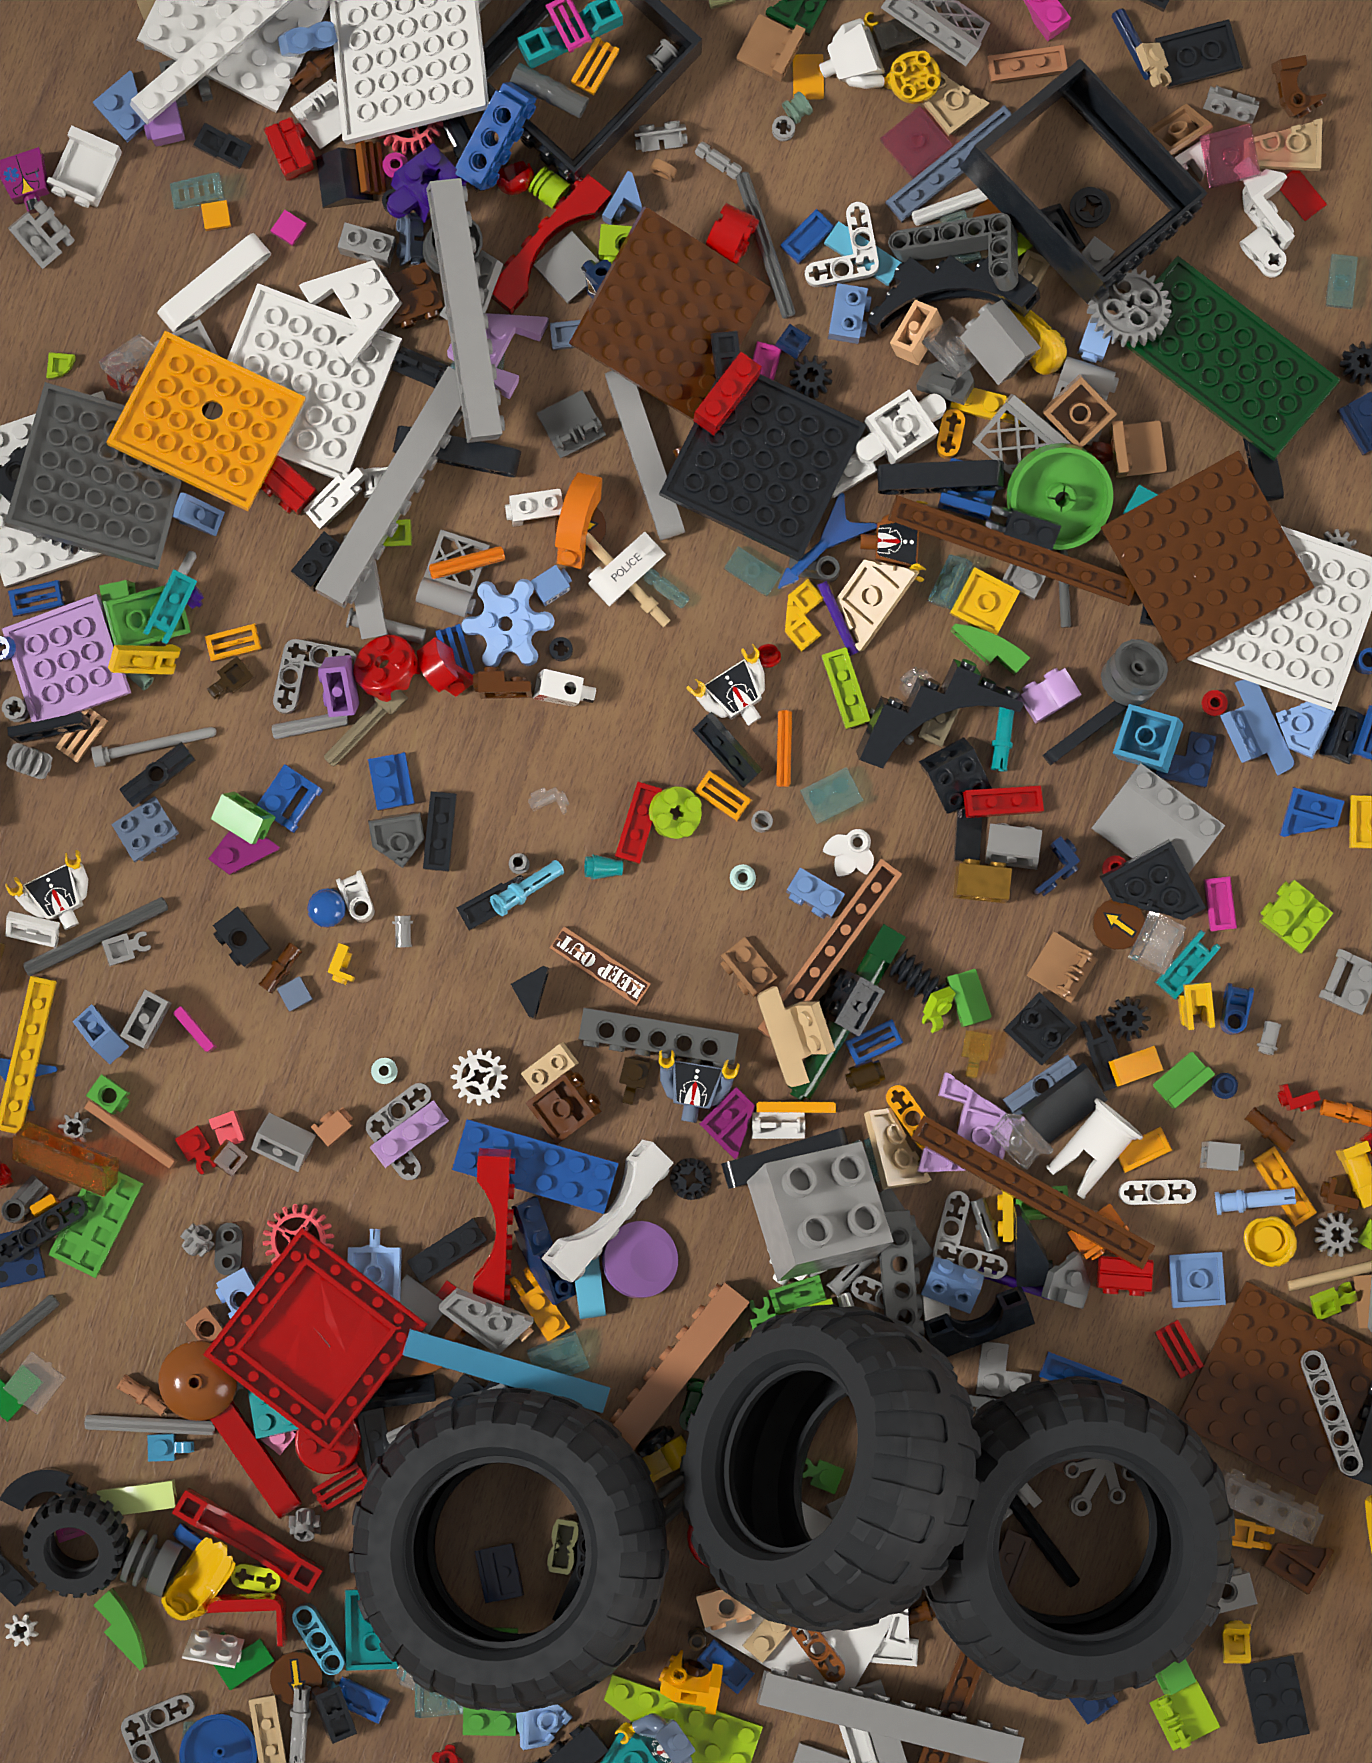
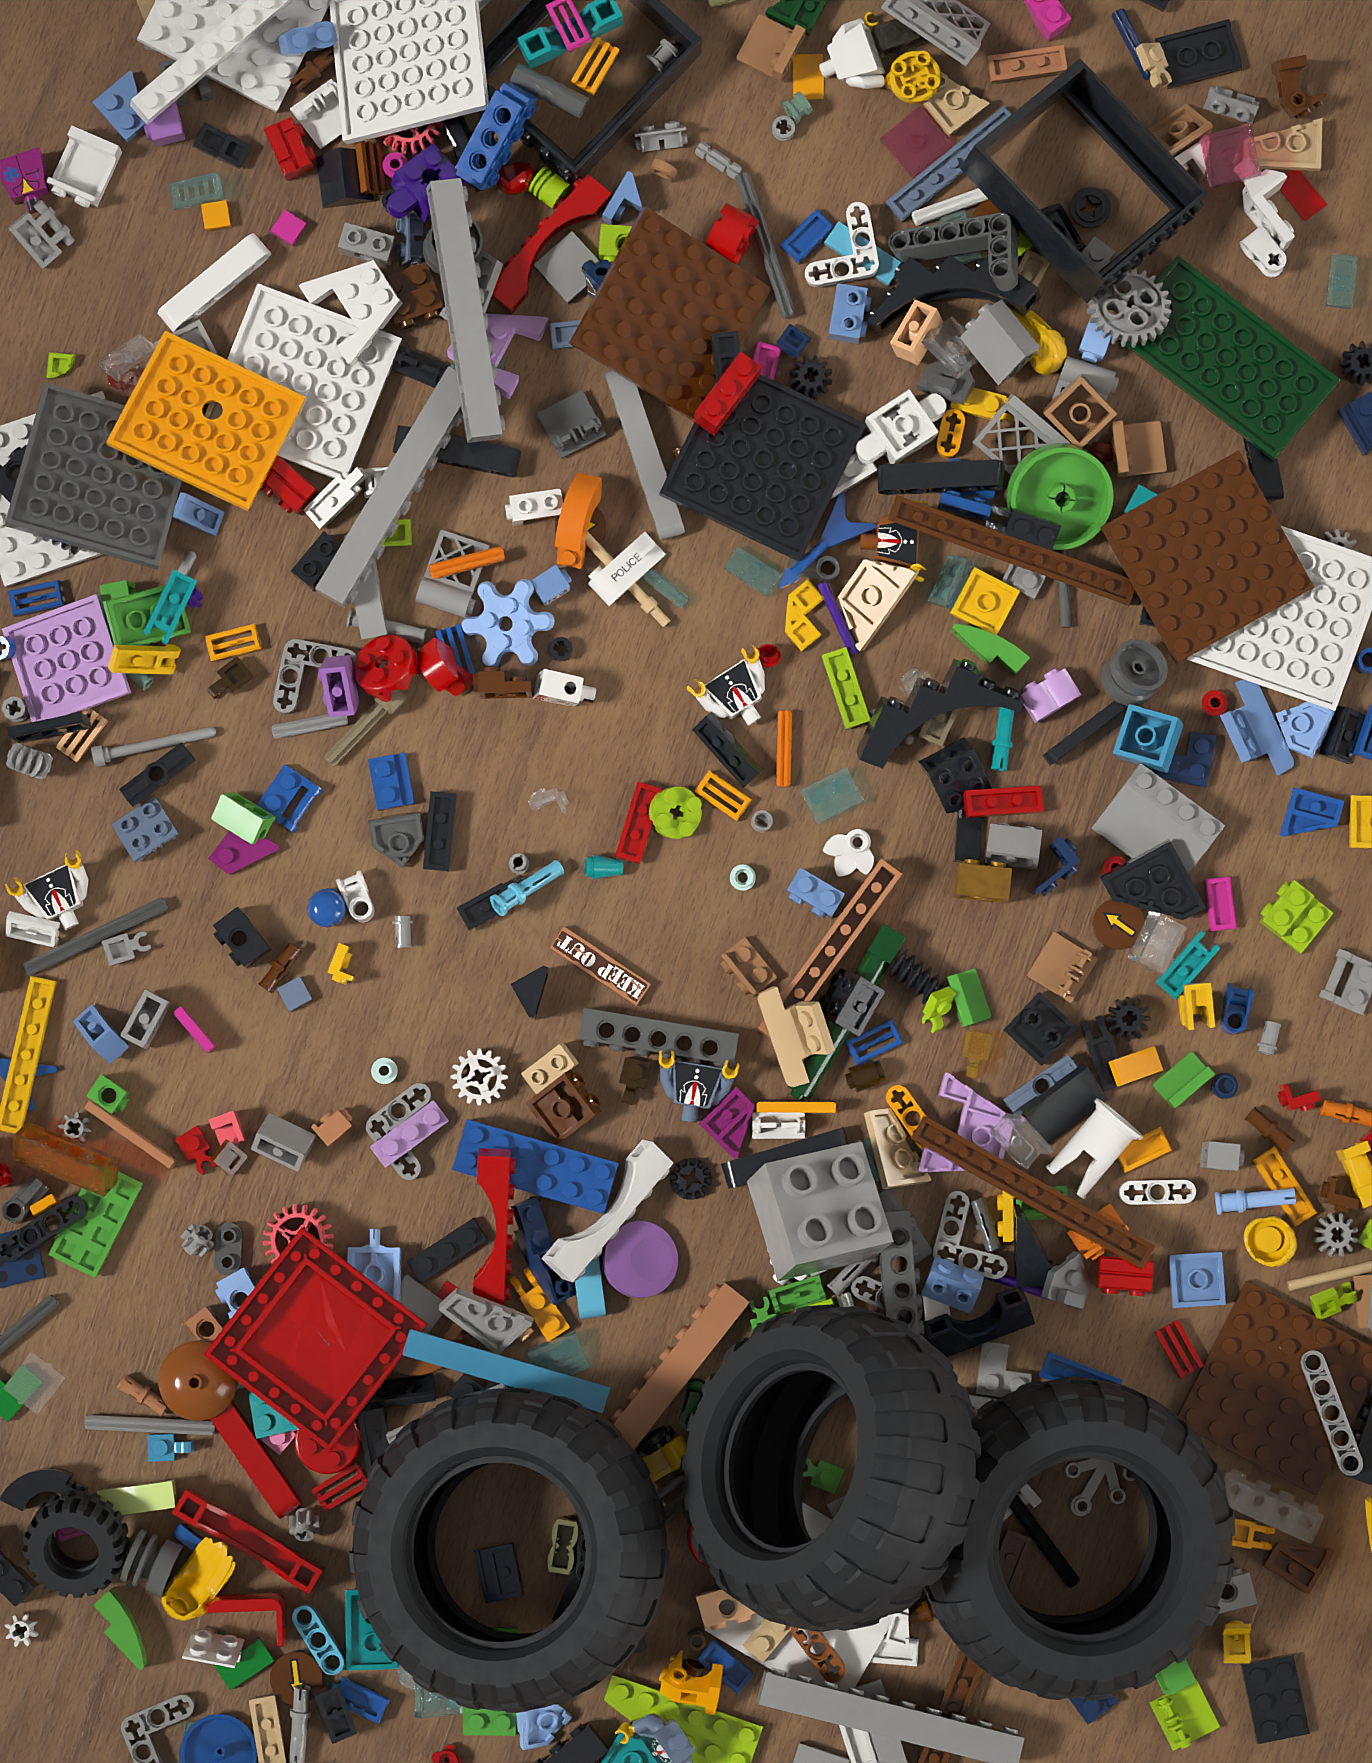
(255, 1584): neon yellow beam -> none

